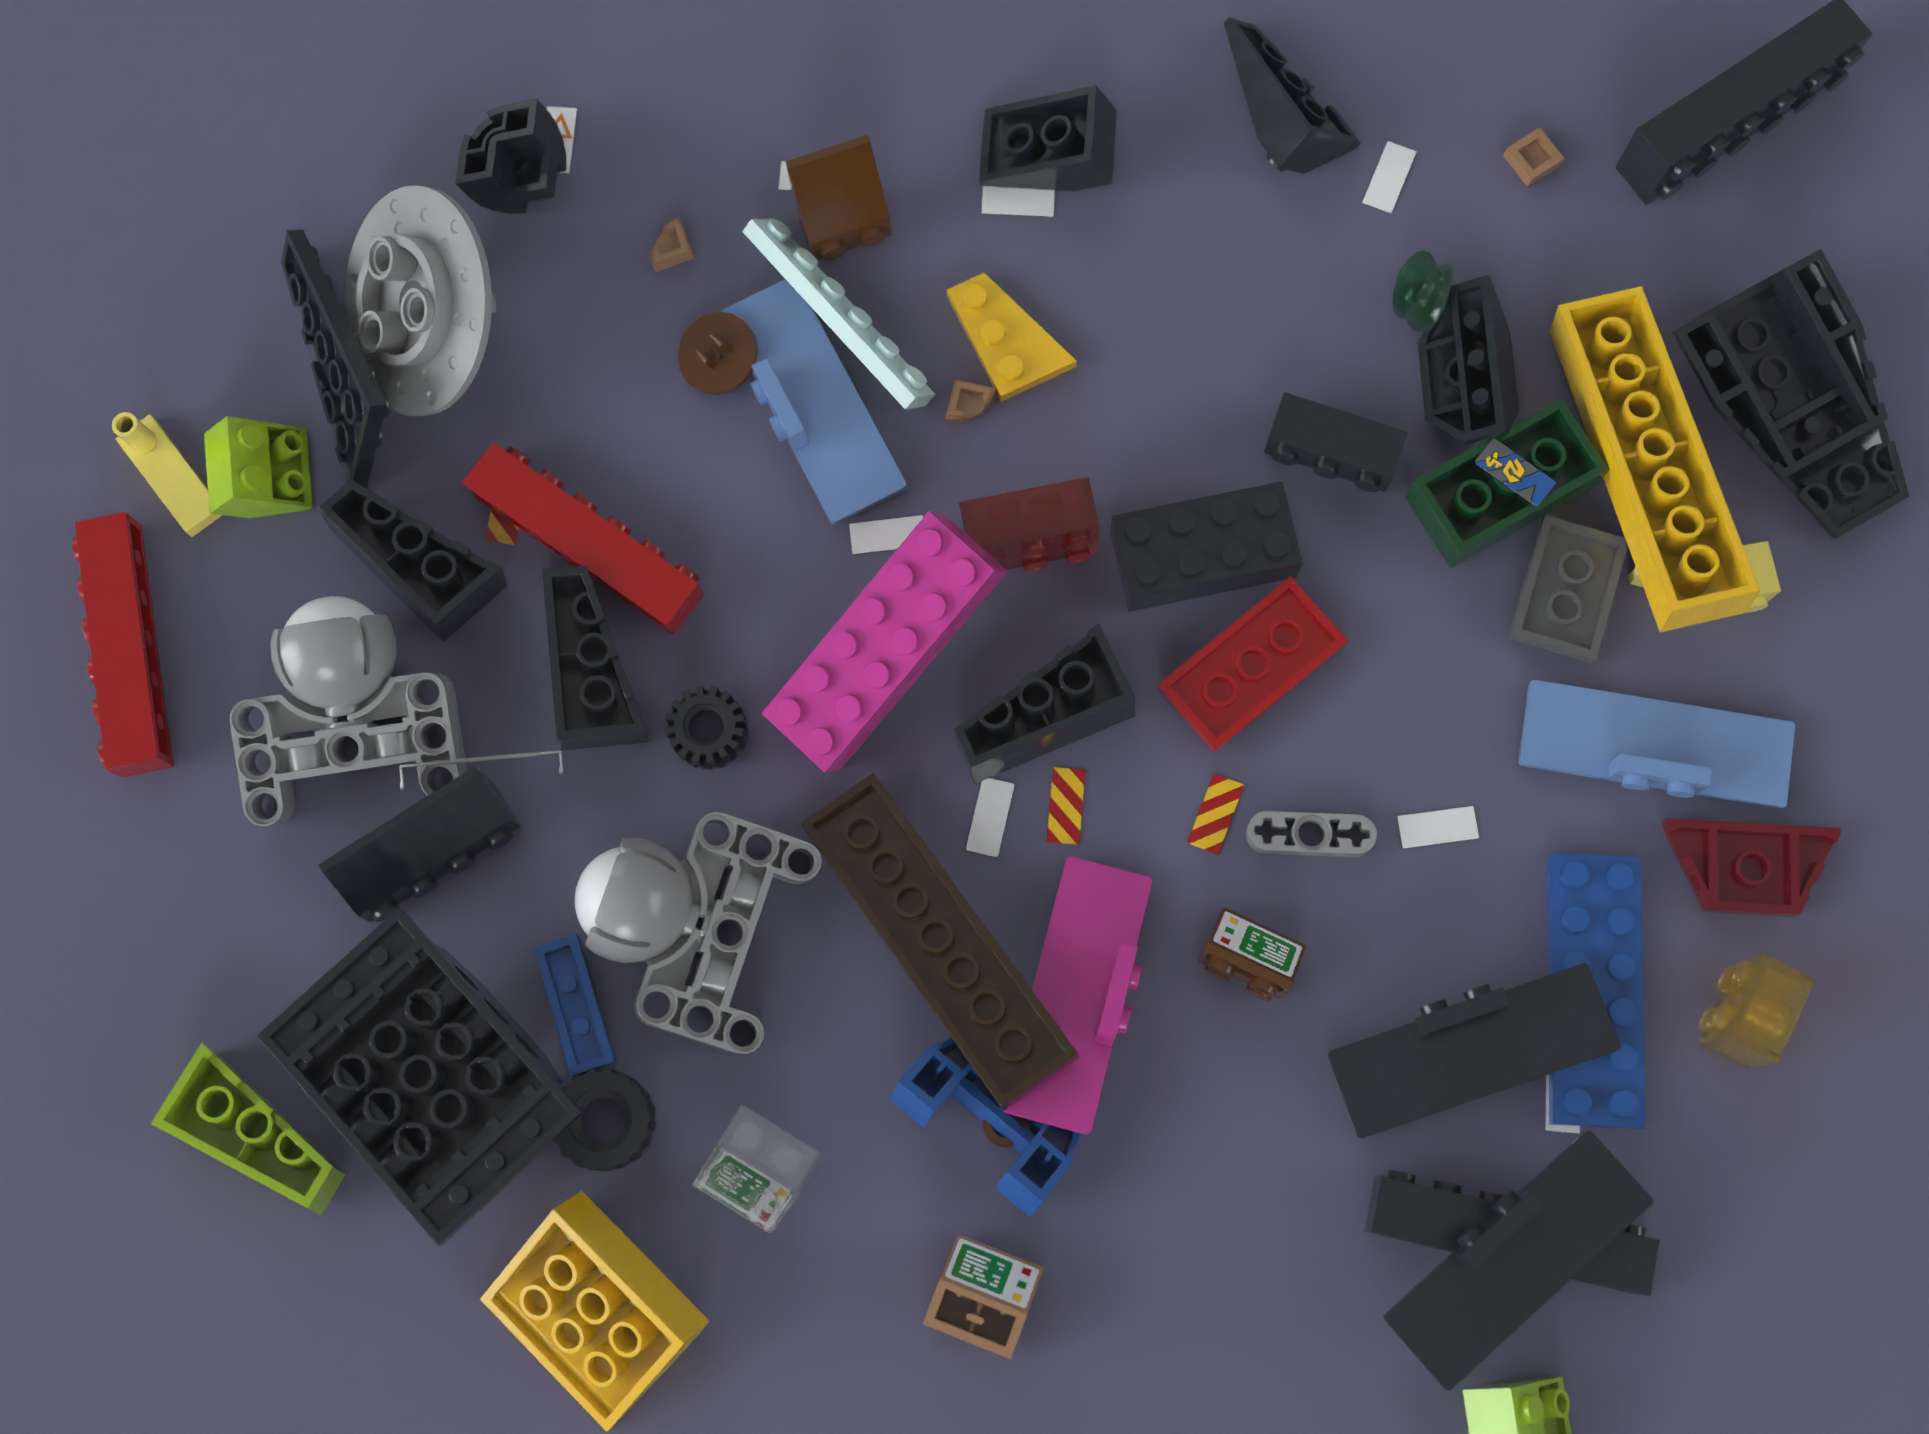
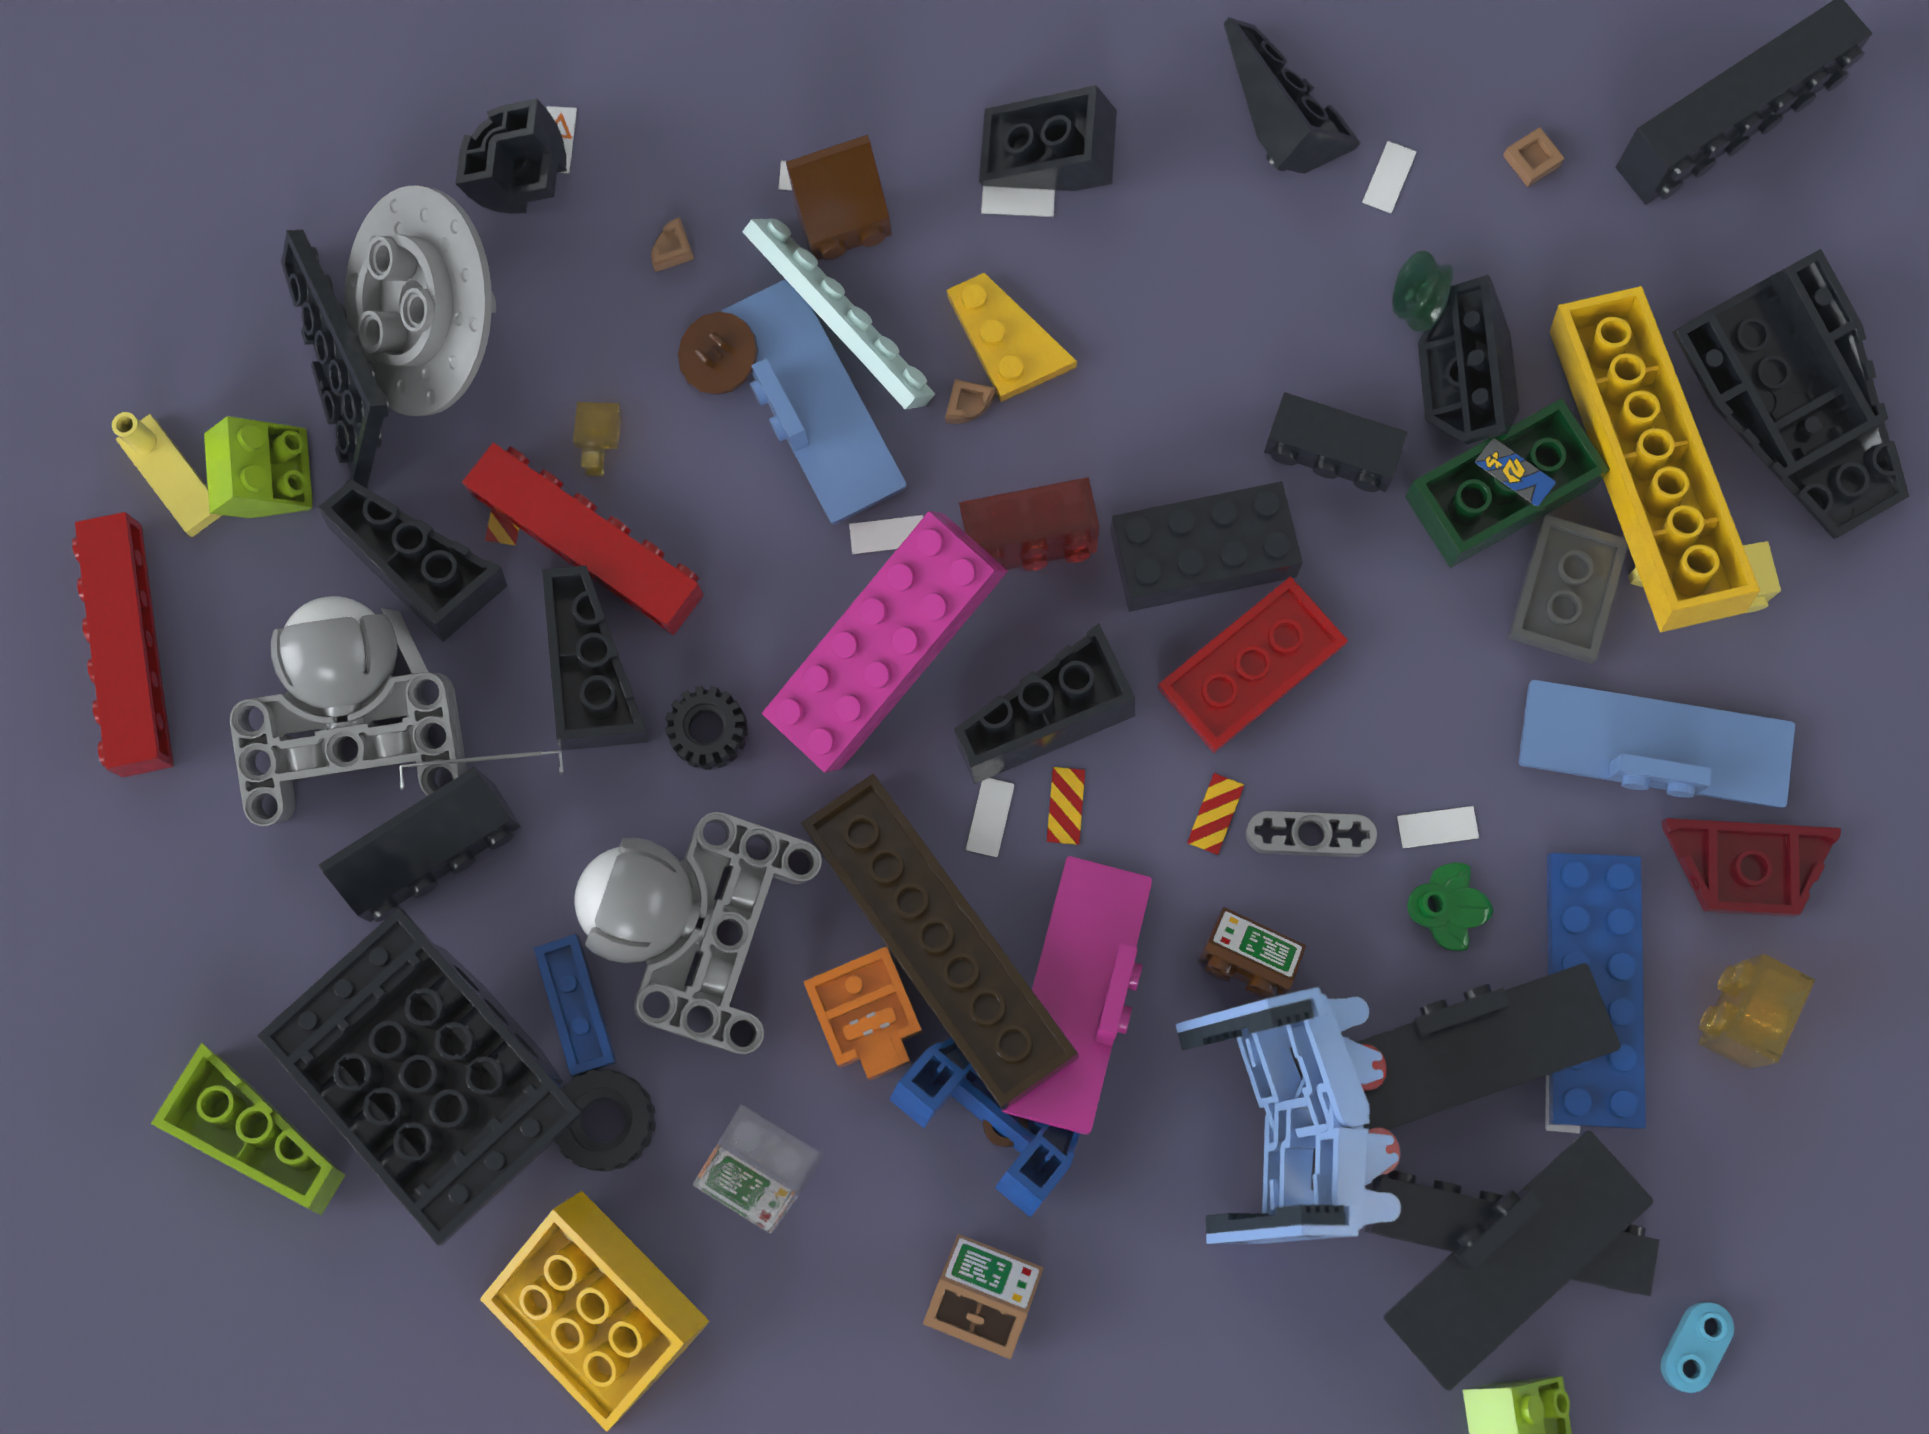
(406, 642): none -> white sticker
(594, 431): none -> clear yellow plate
(865, 1013): none -> orange piece
(1307, 1114): none -> light blue container
(1455, 904): none -> green plate
(1694, 1343): none -> medium azure plate

